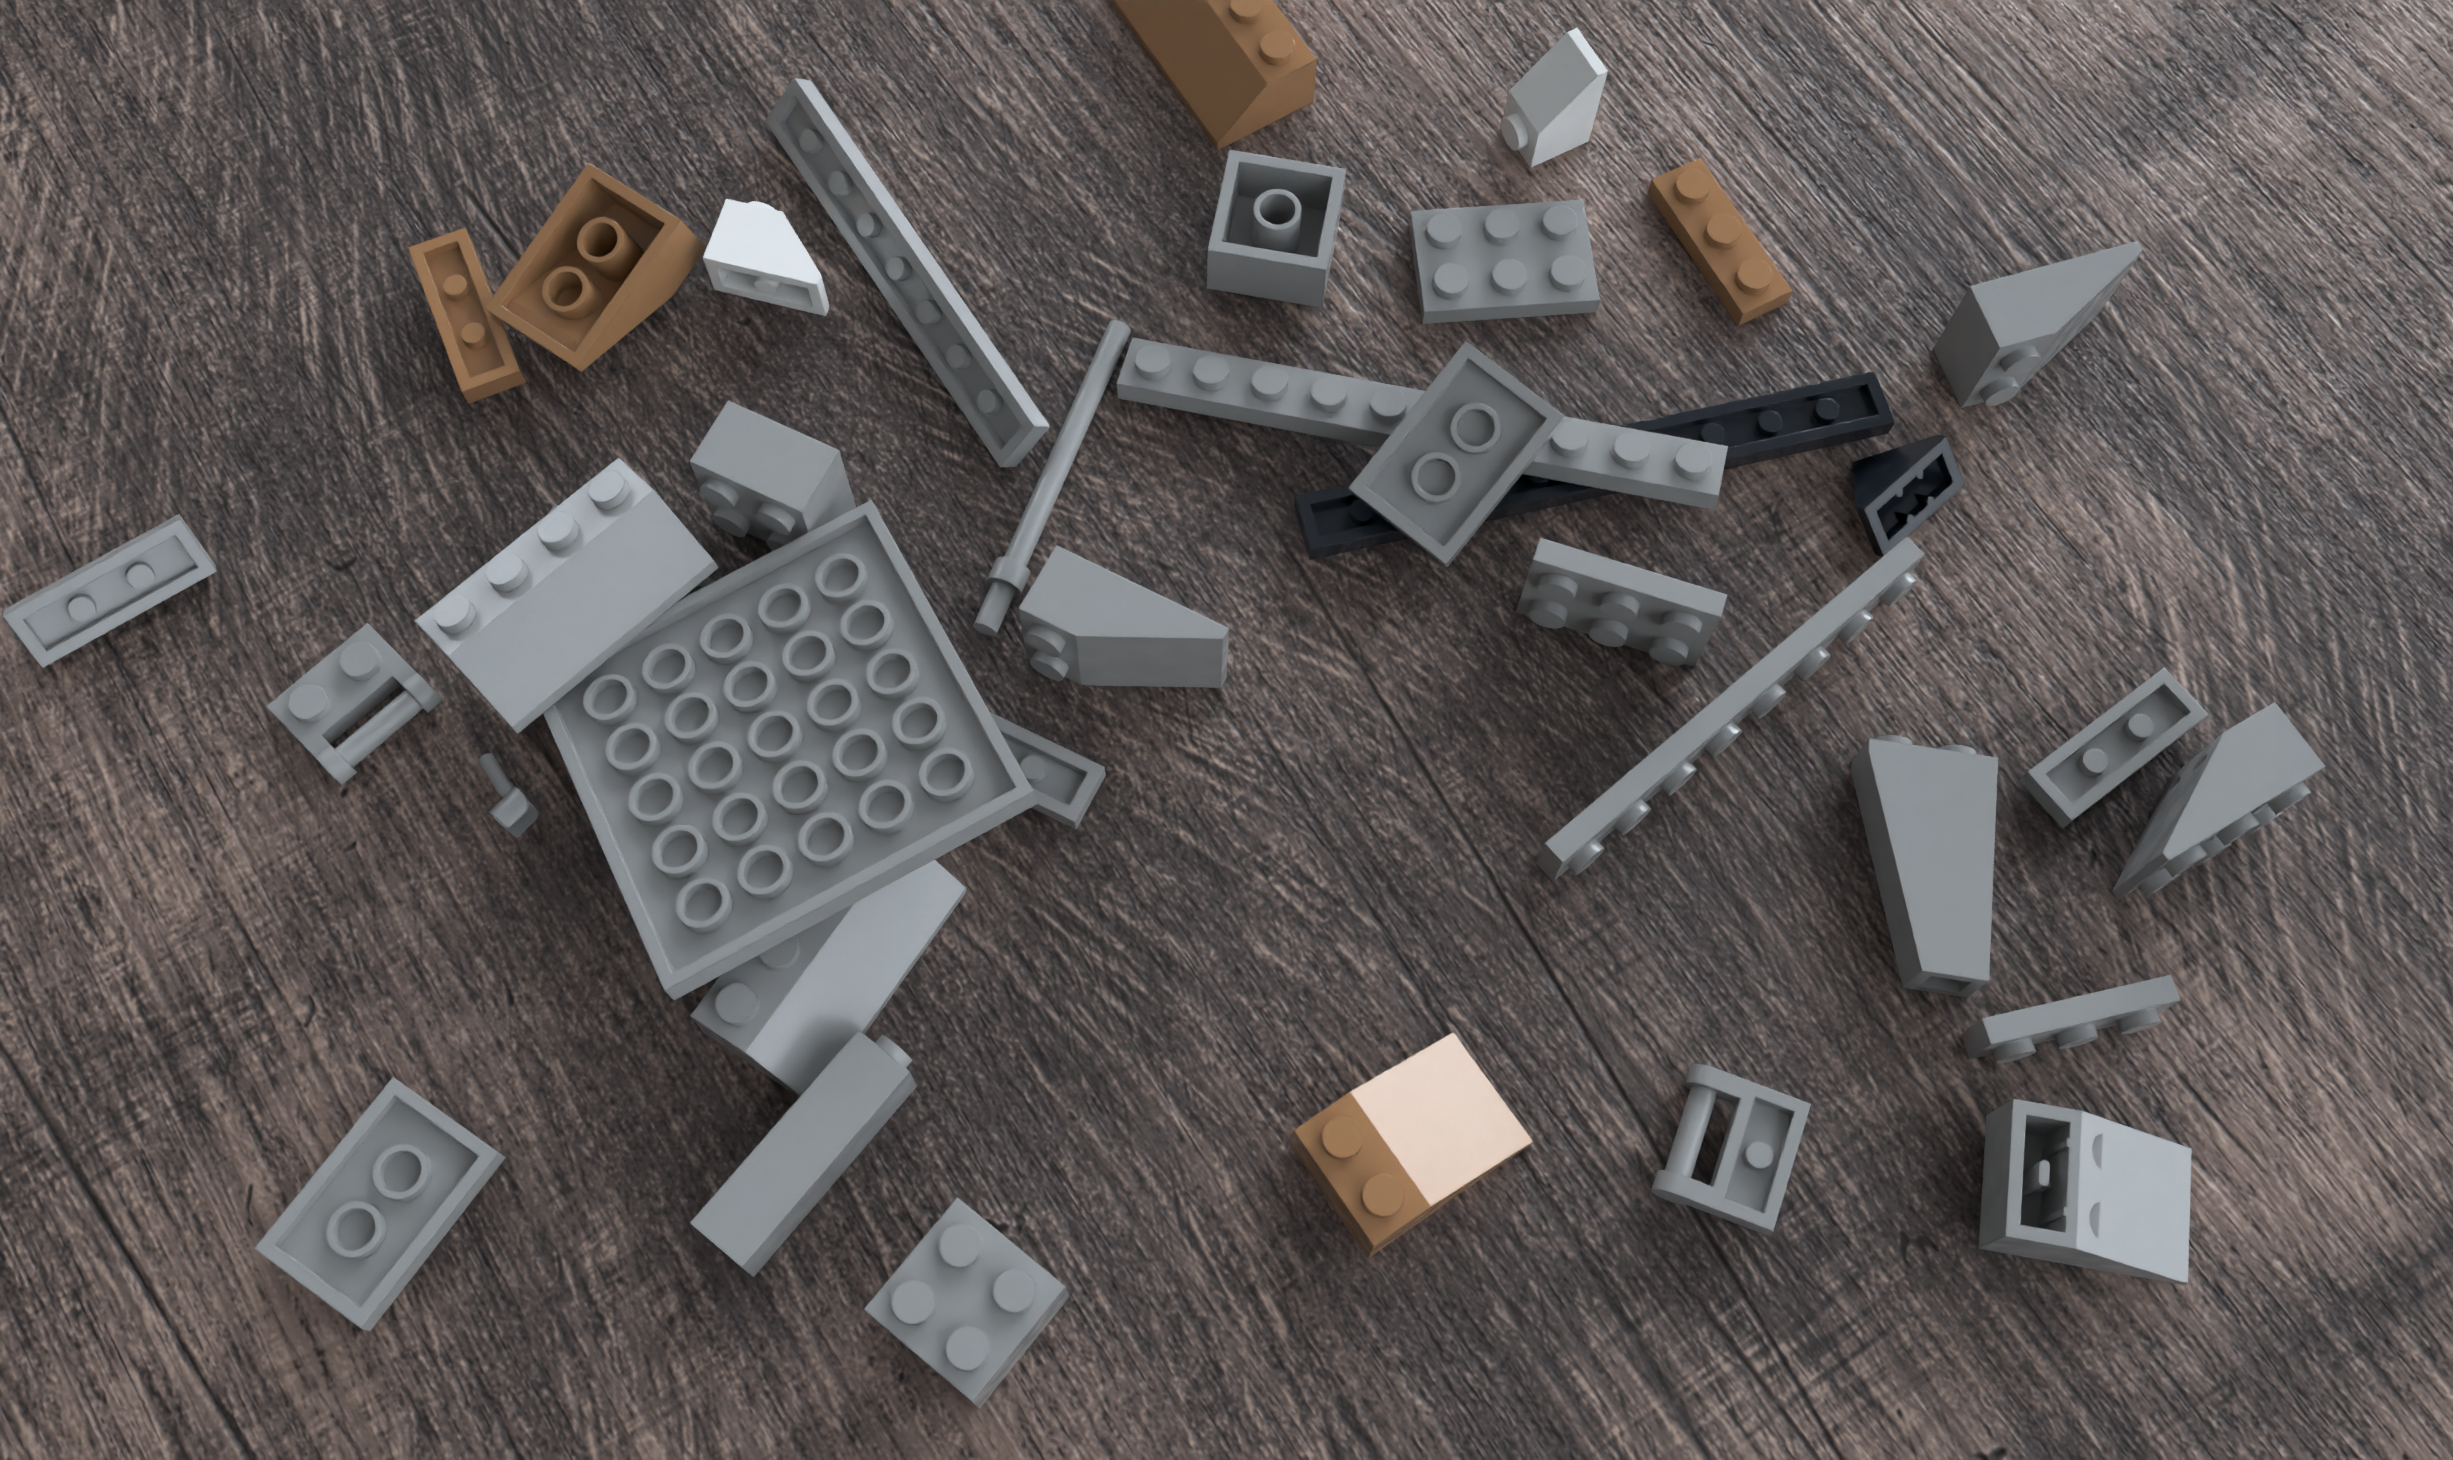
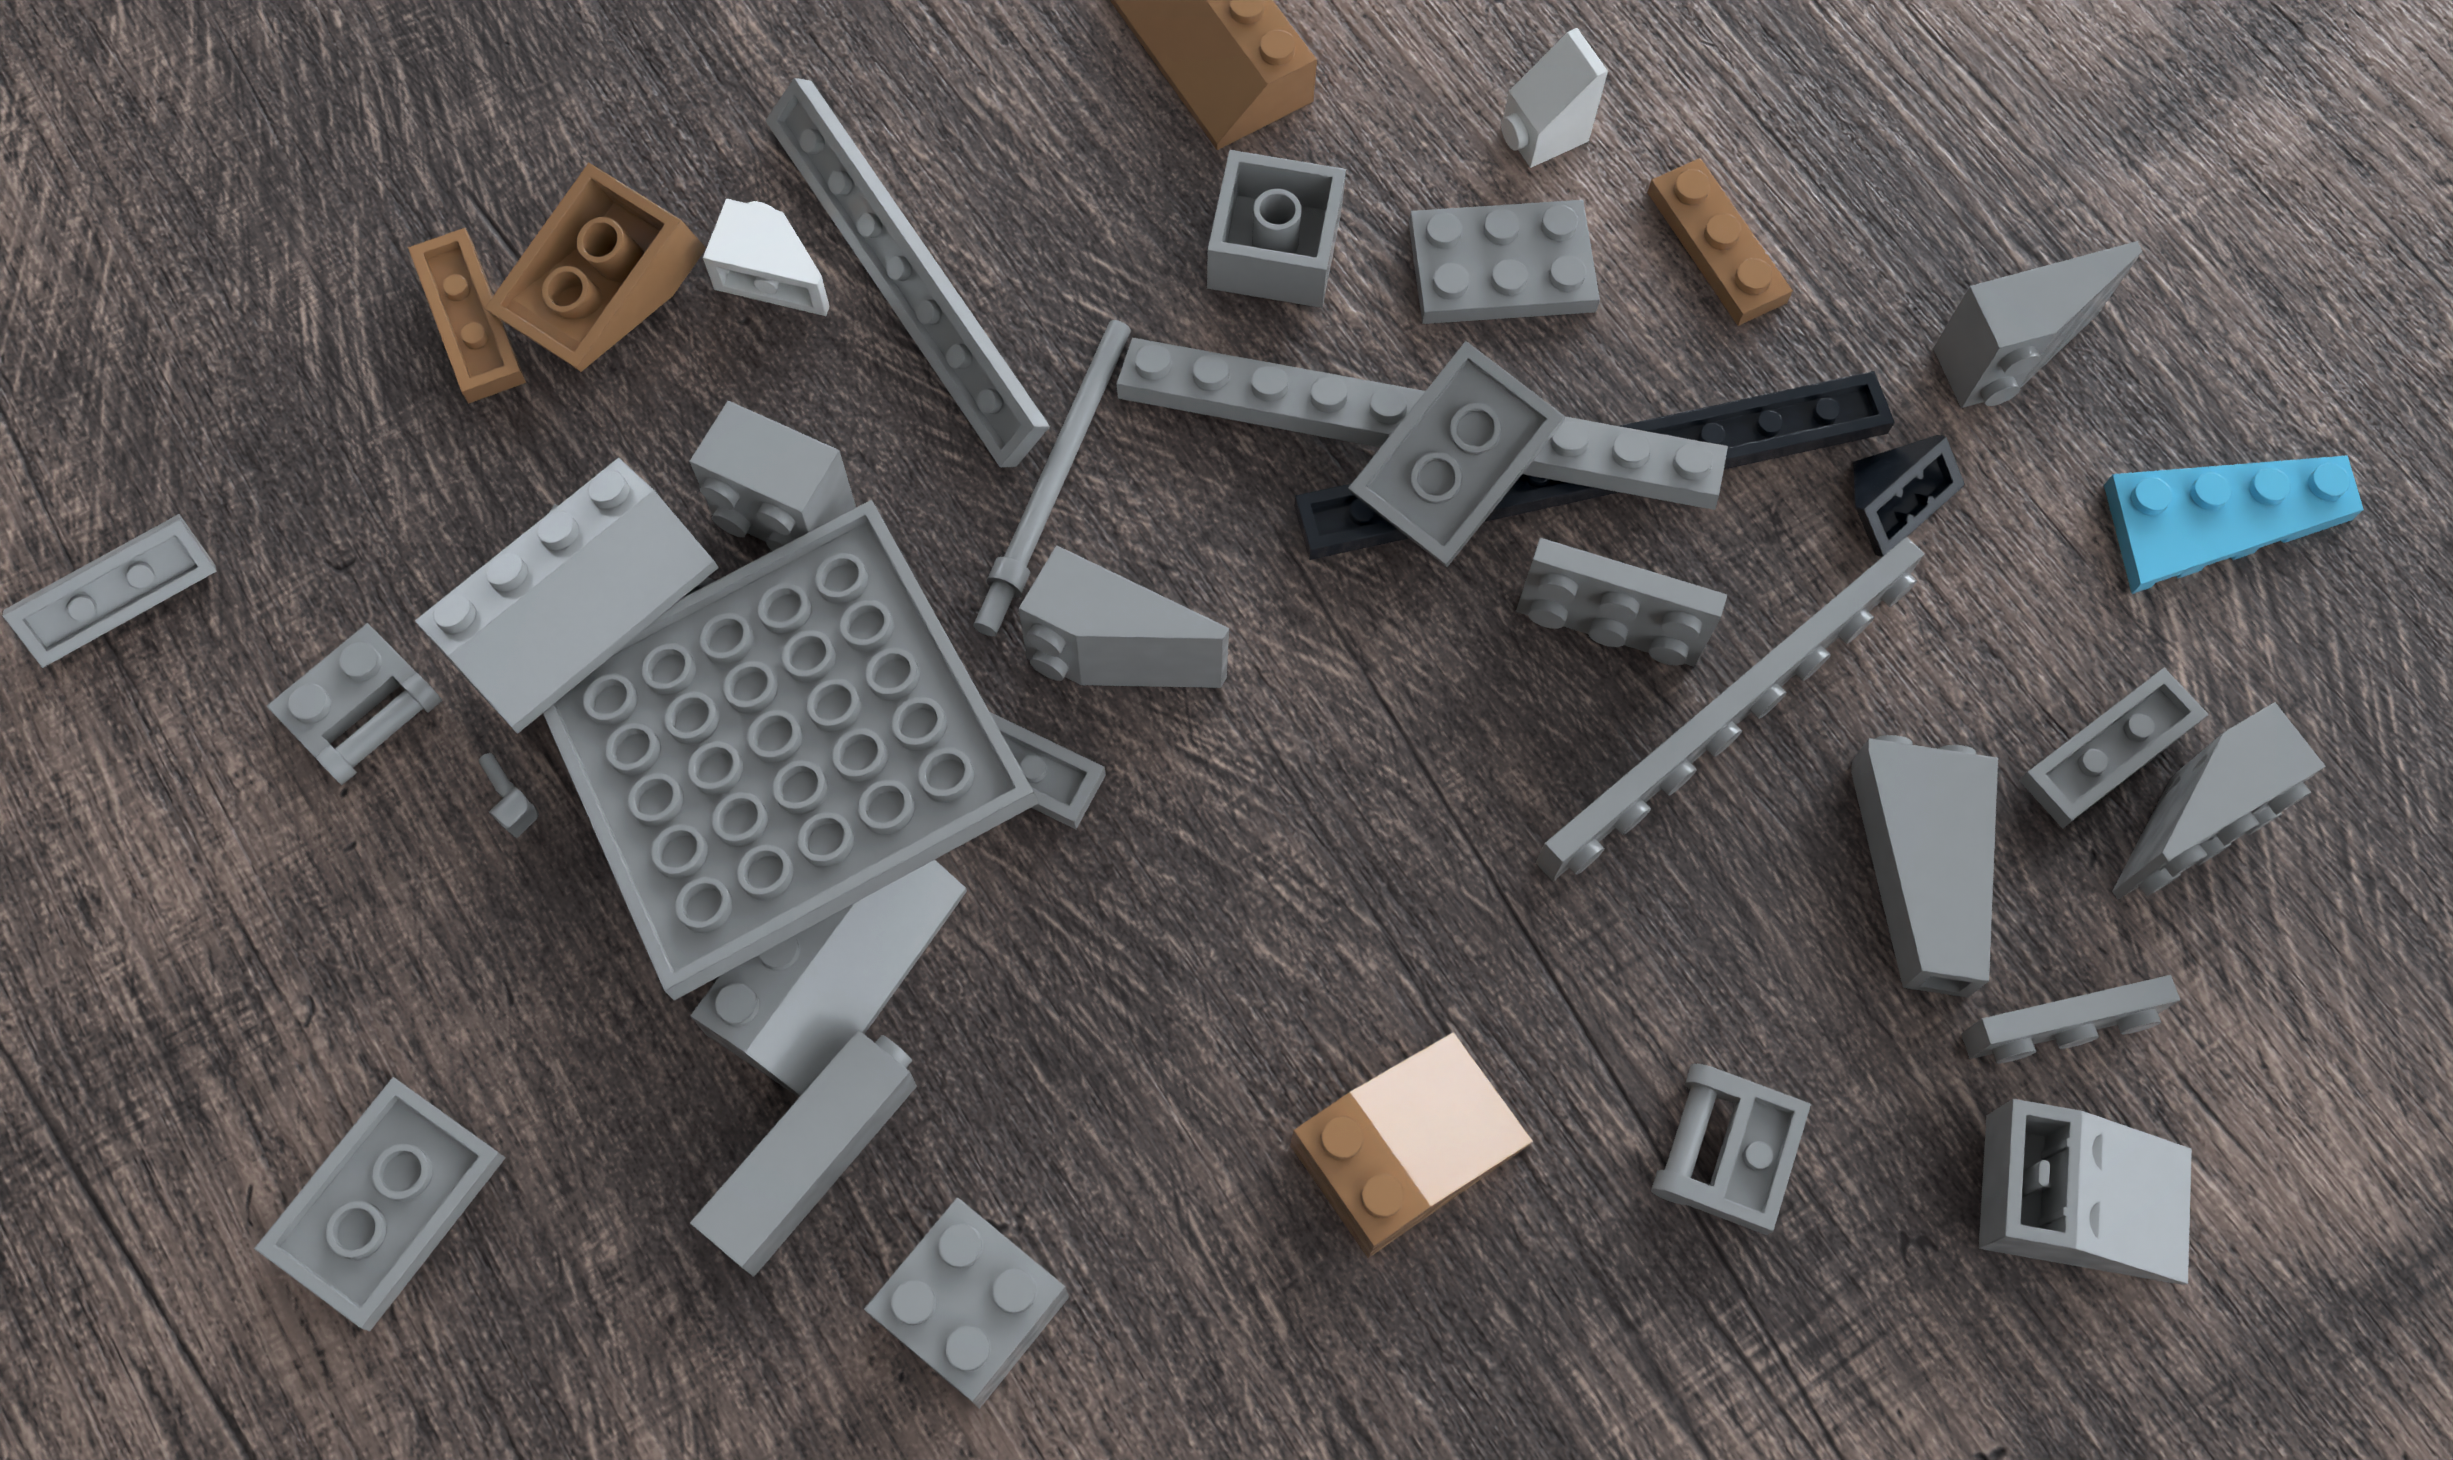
(2202, 515): none -> medium azure wing

